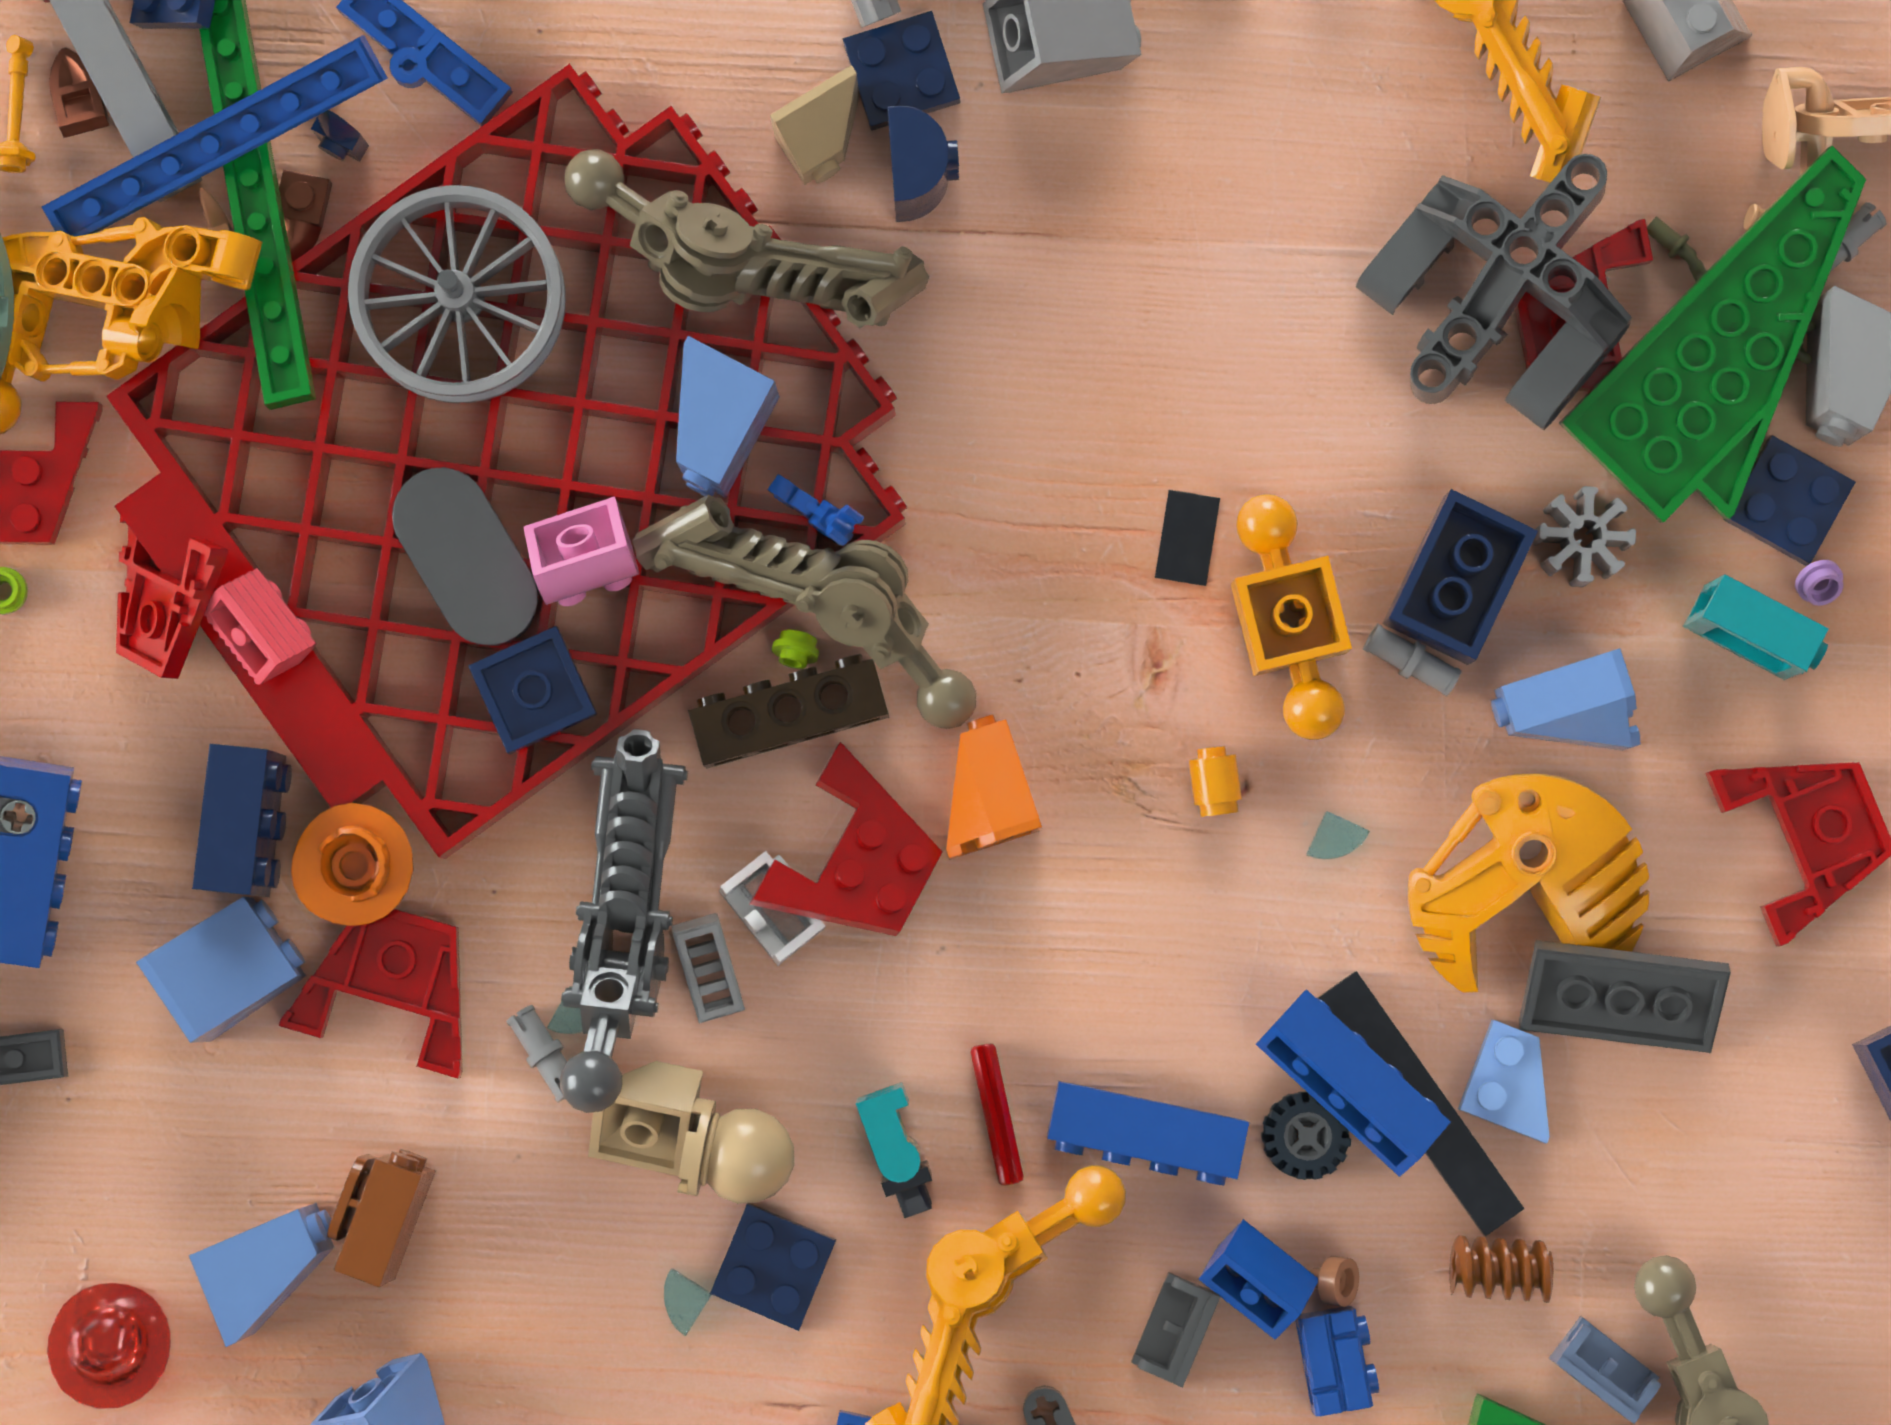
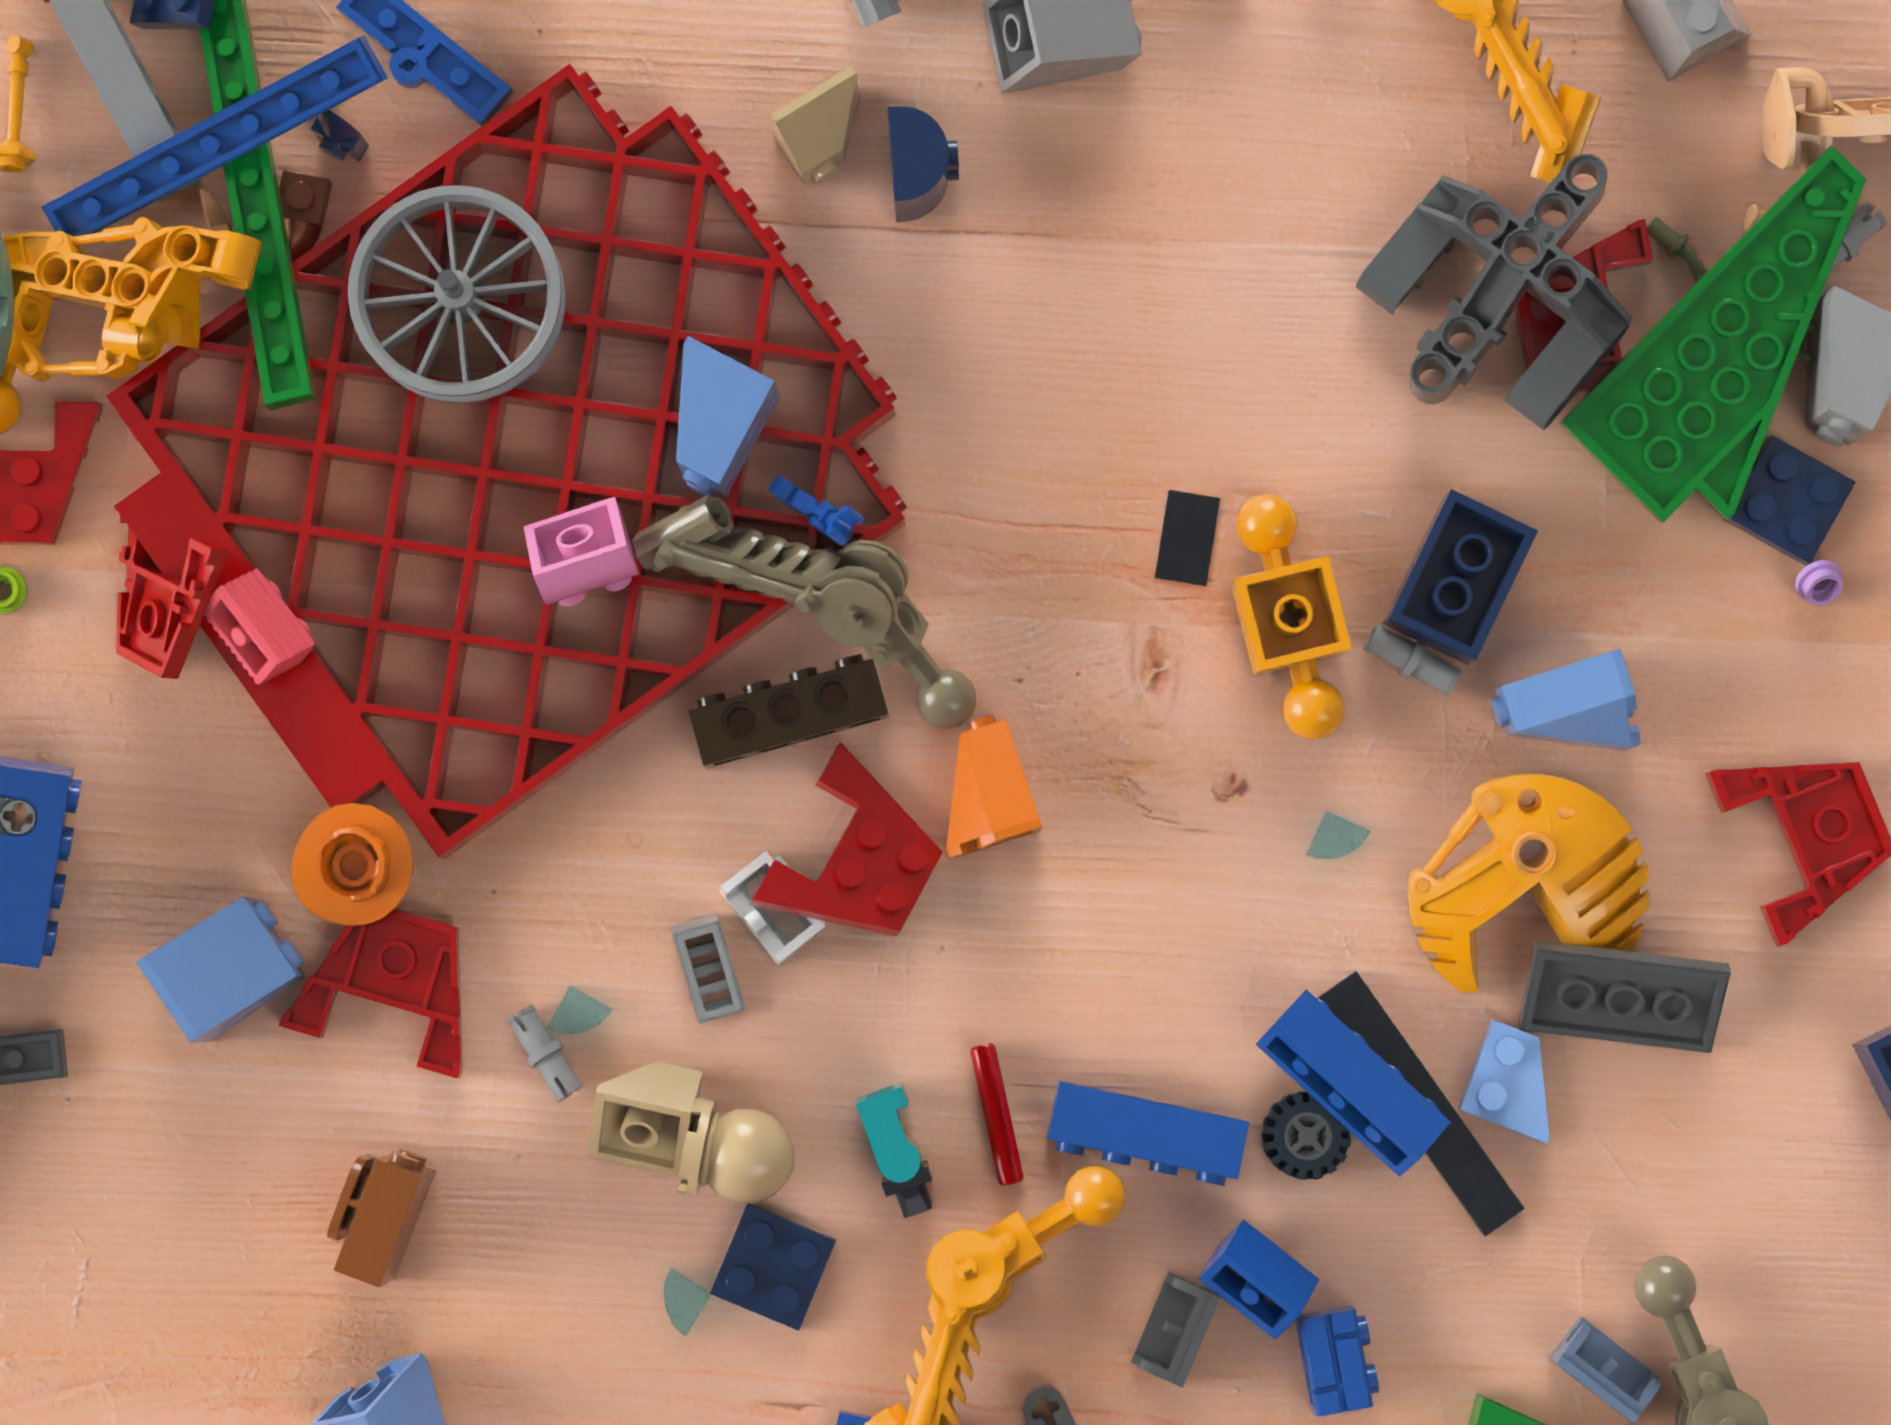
(75, 96): copper plate -> none
(109, 1345): clear red hat -> none
(241, 820): dark blue brick -> none
(260, 1269): medium blue slope -> none
(465, 556): dark grey tile -> none
(532, 690): dark blue plate -> none
(631, 845): dark grey piece -> none
(716, 257): dark tan piece -> none
(795, 648): lime plate -> none
(901, 67): dark blue plate -> none
(1215, 781): light orange brick -> none
(1337, 1281): nougat tile -> none
(1501, 1267): dark orange piece -> none
(1595, 550): light grey gear -> none
(1757, 628): teal window -> none

